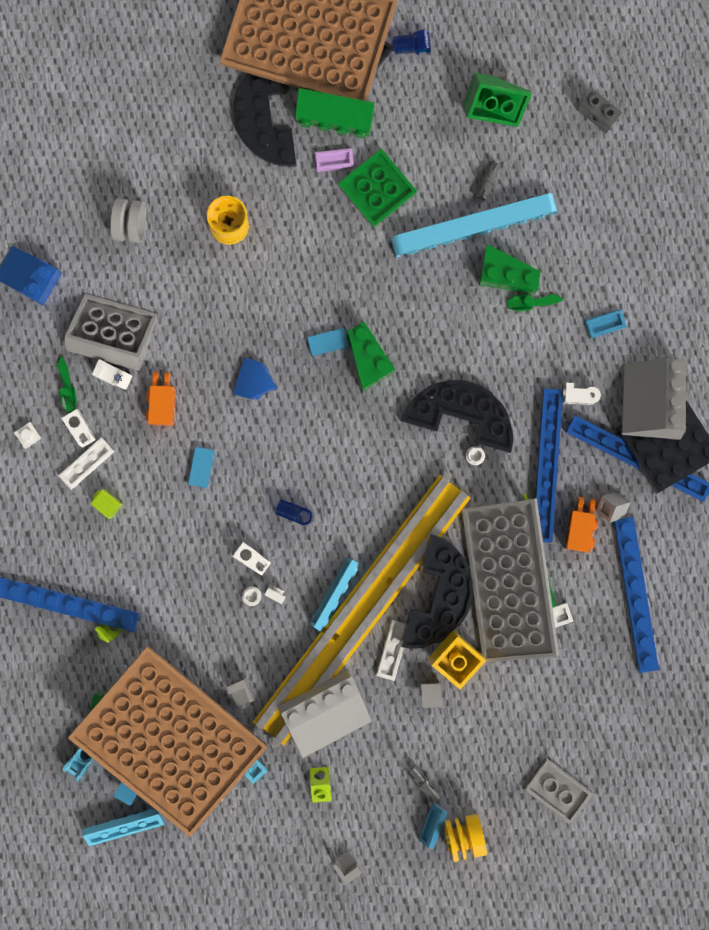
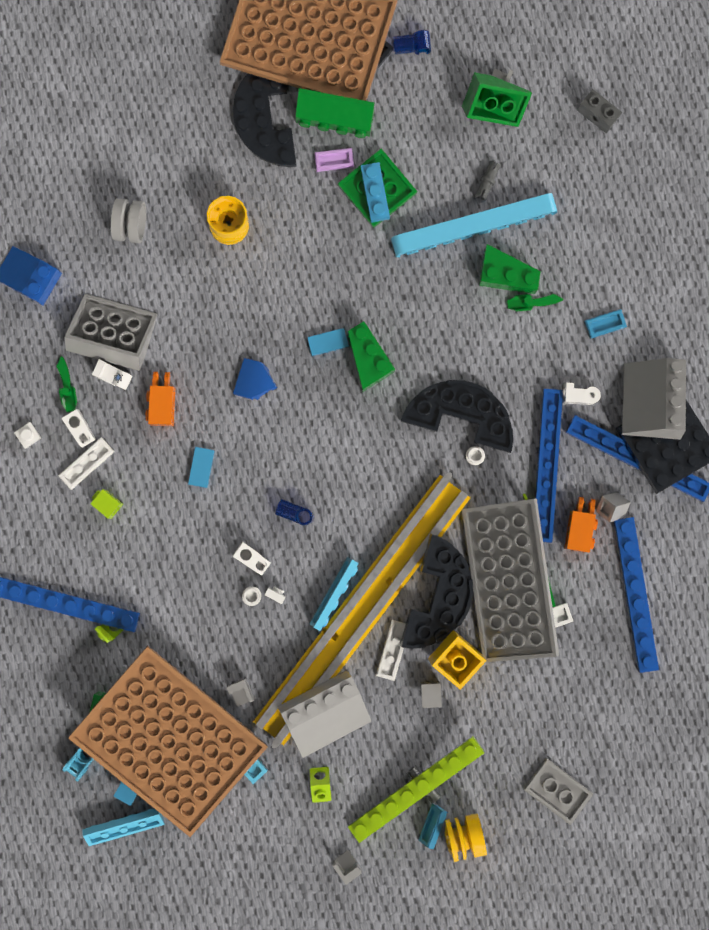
(375, 192): none -> dark azure plate
(416, 789): none -> lime plate

